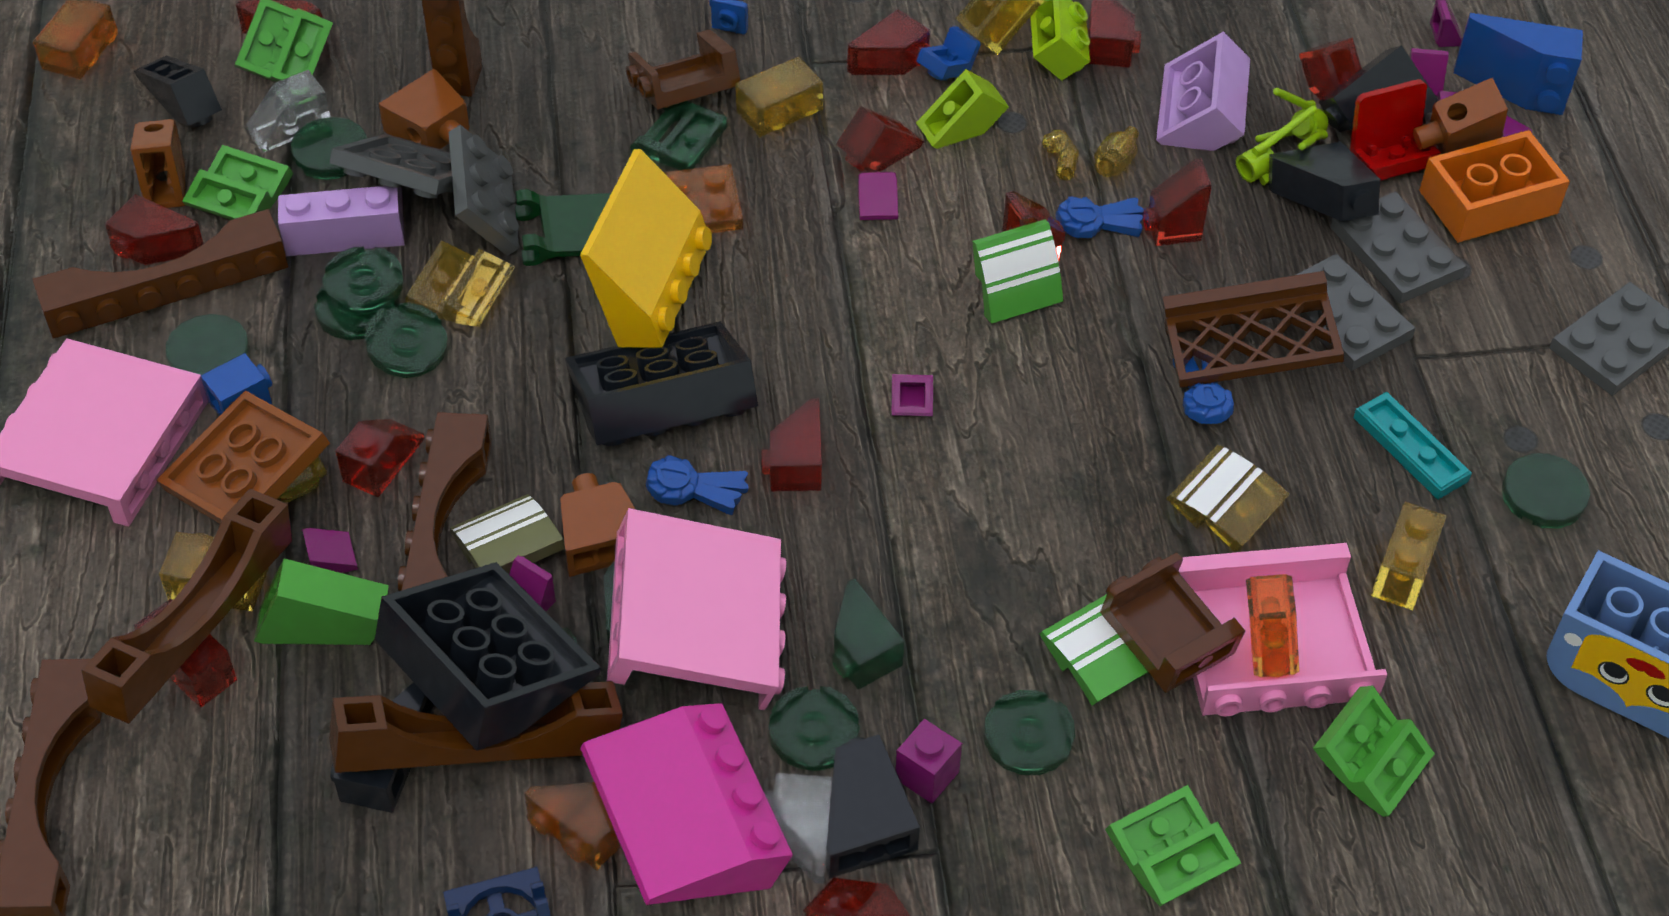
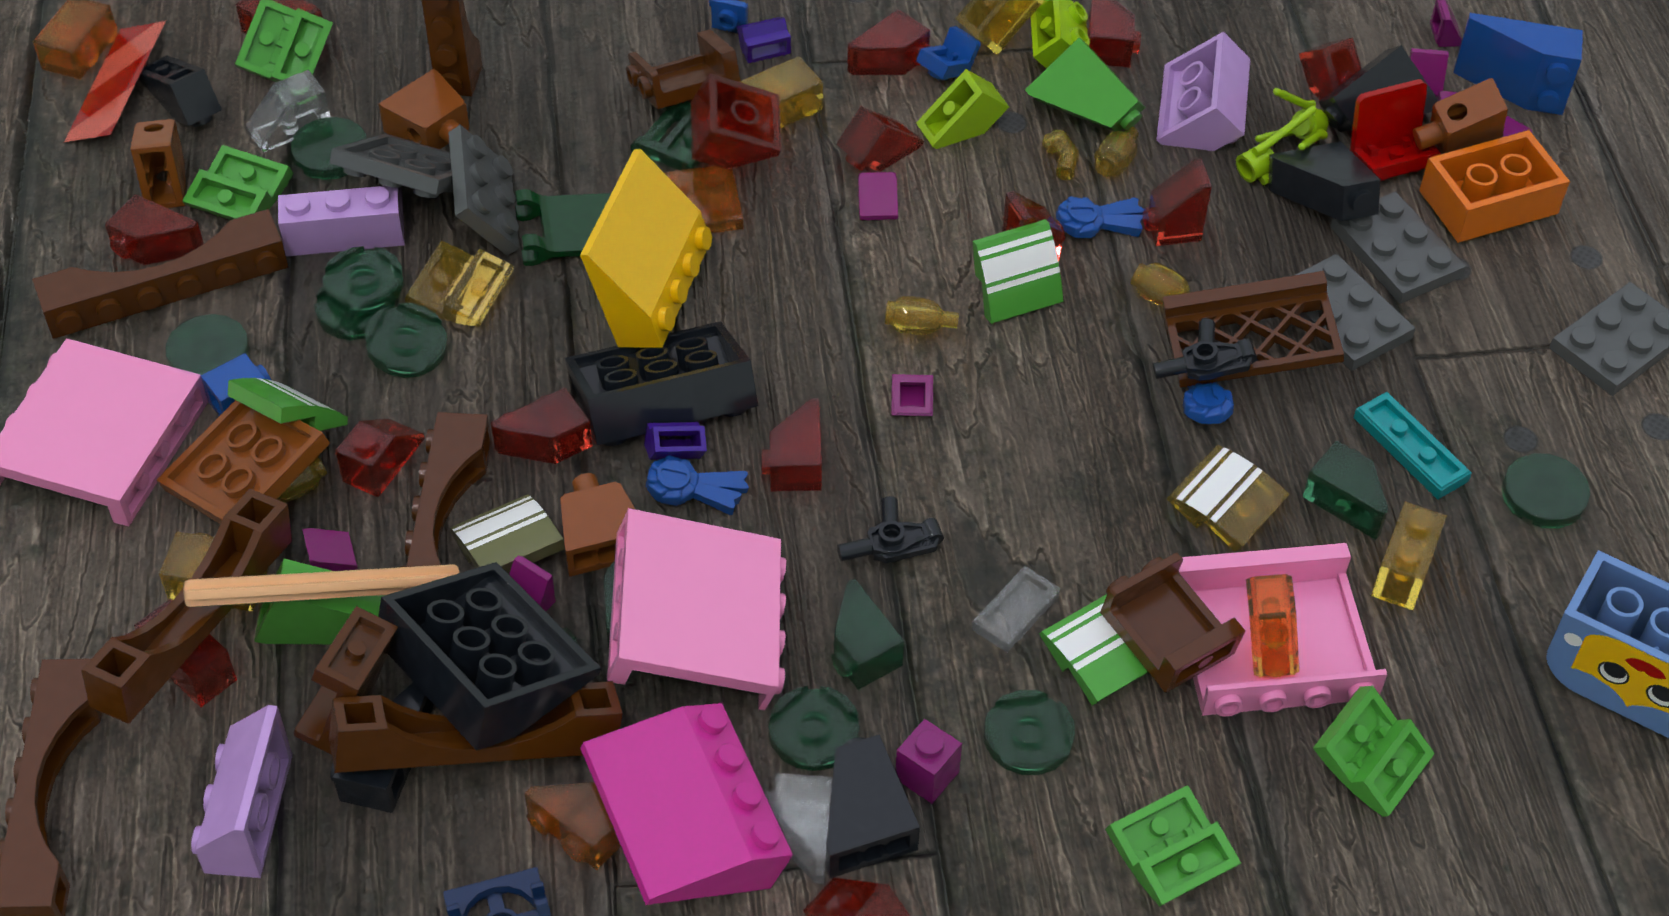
(115, 82): none -> clear red sticker
(244, 796): none -> lavender slope
(284, 403): none -> bright green slope
(310, 585): none -> light nougat axle
(346, 670): none -> reddish brown panel
(544, 429): none -> clear red slope
(681, 448): none -> dark purple piece
(734, 123): none -> clear red slope
(764, 39): none -> dark purple piece
(894, 539): none -> black piece
(918, 316): none -> clear yellow plant
(1015, 609): none -> clear tile
(1087, 89): none -> bright green slope
(1158, 281): none -> clear yellow plant
(1209, 358): none -> black piece
(1349, 489): none -> clear green slope

